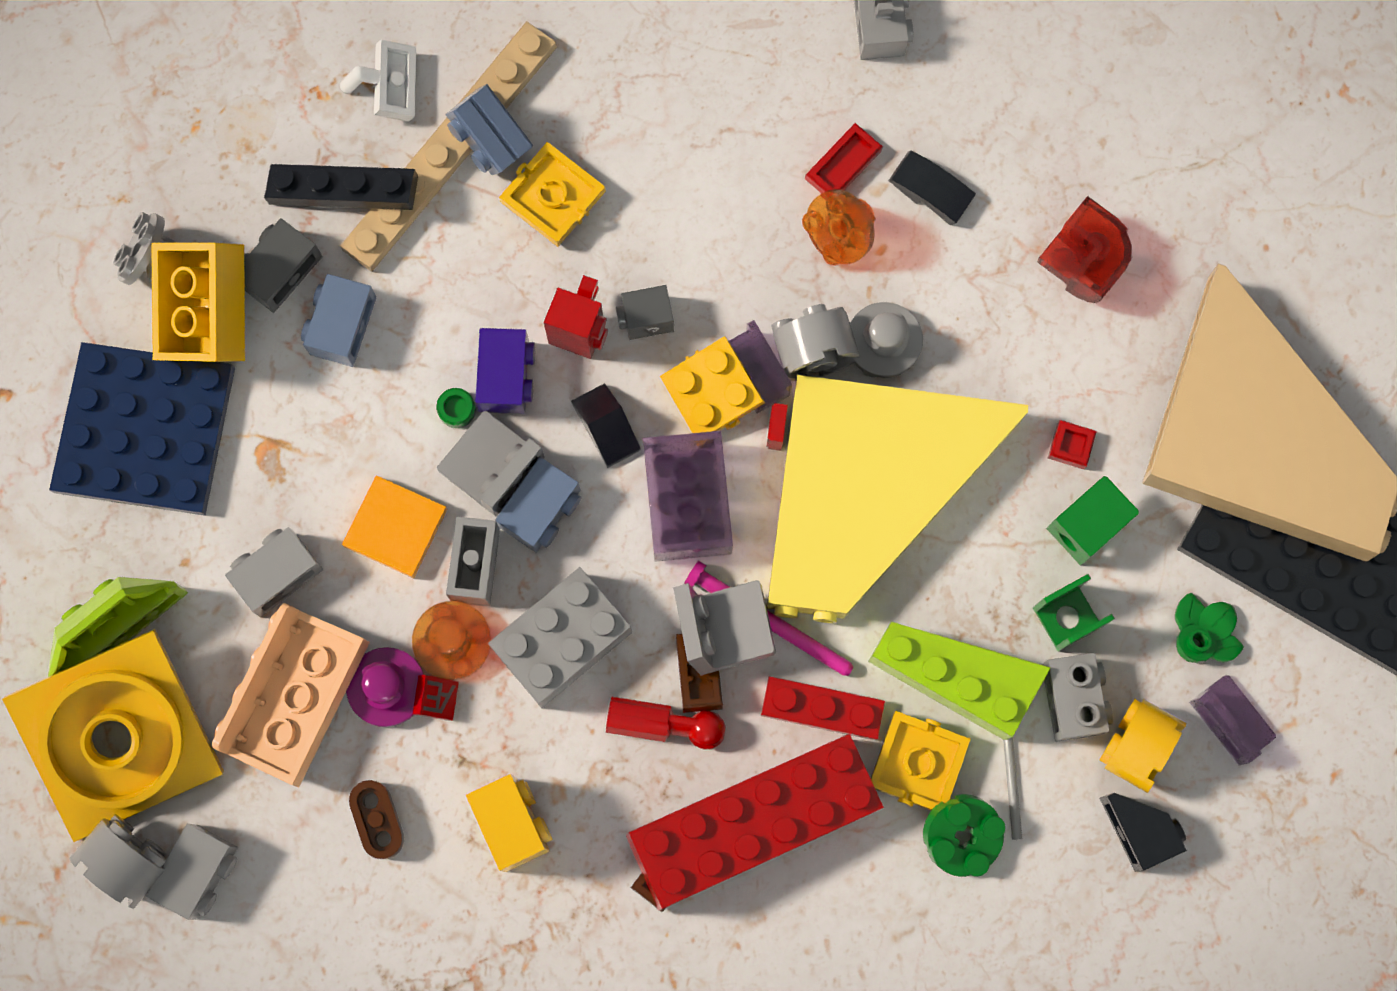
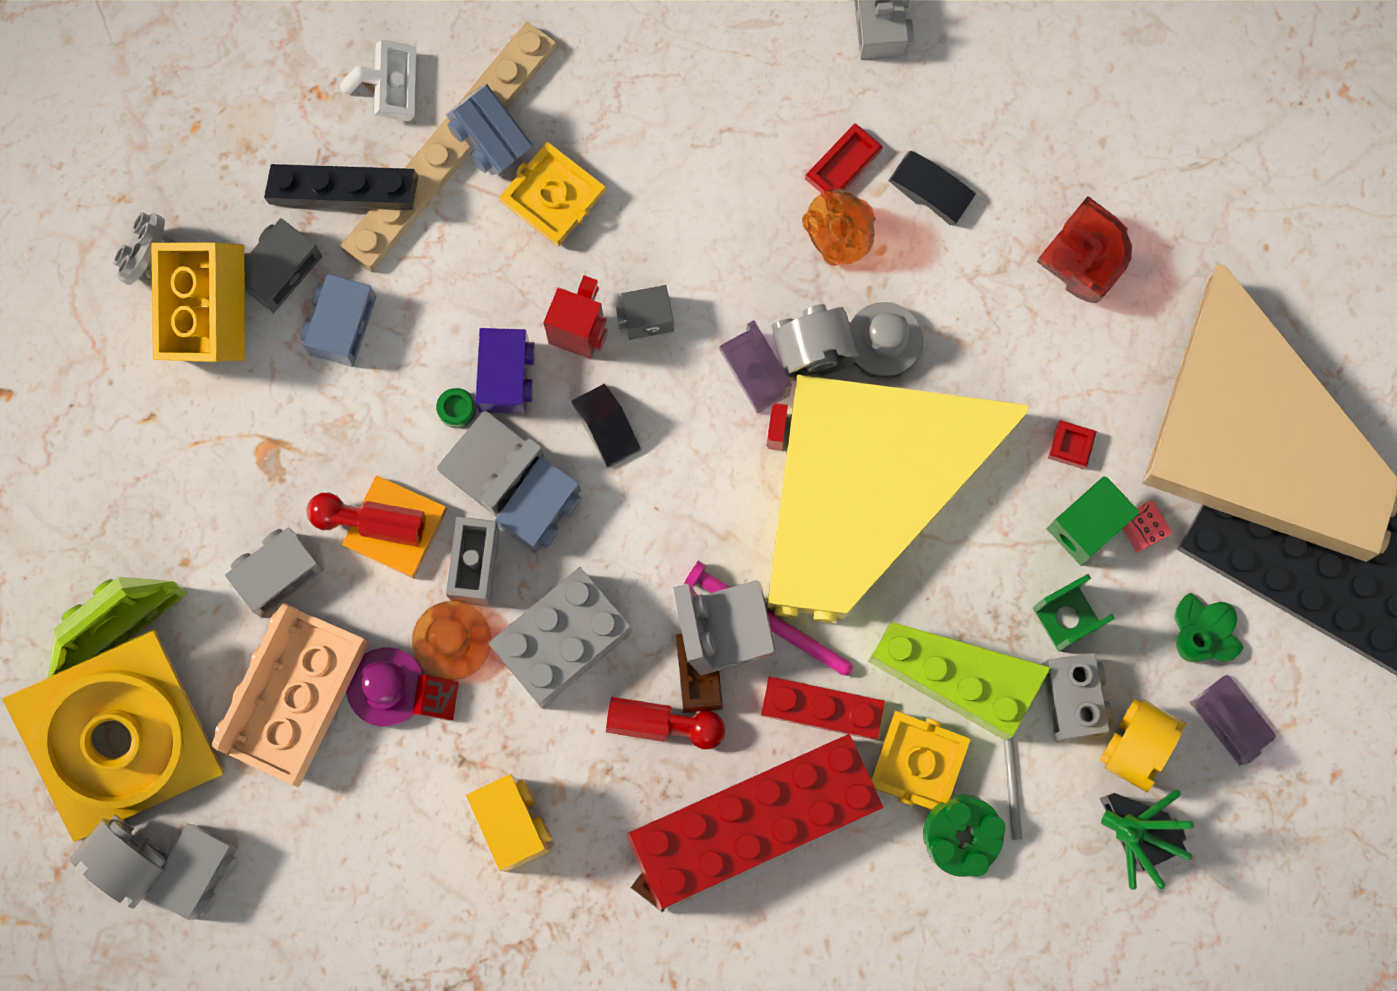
(142, 429): dark blue plate -> none
(371, 519): none -> red piece
(376, 820): reddish brown plate -> none
(688, 496): clear purple brick -> none
(712, 388): yellow plate -> none
(1134, 830): none -> green plant
(1146, 527): none -> coral tile

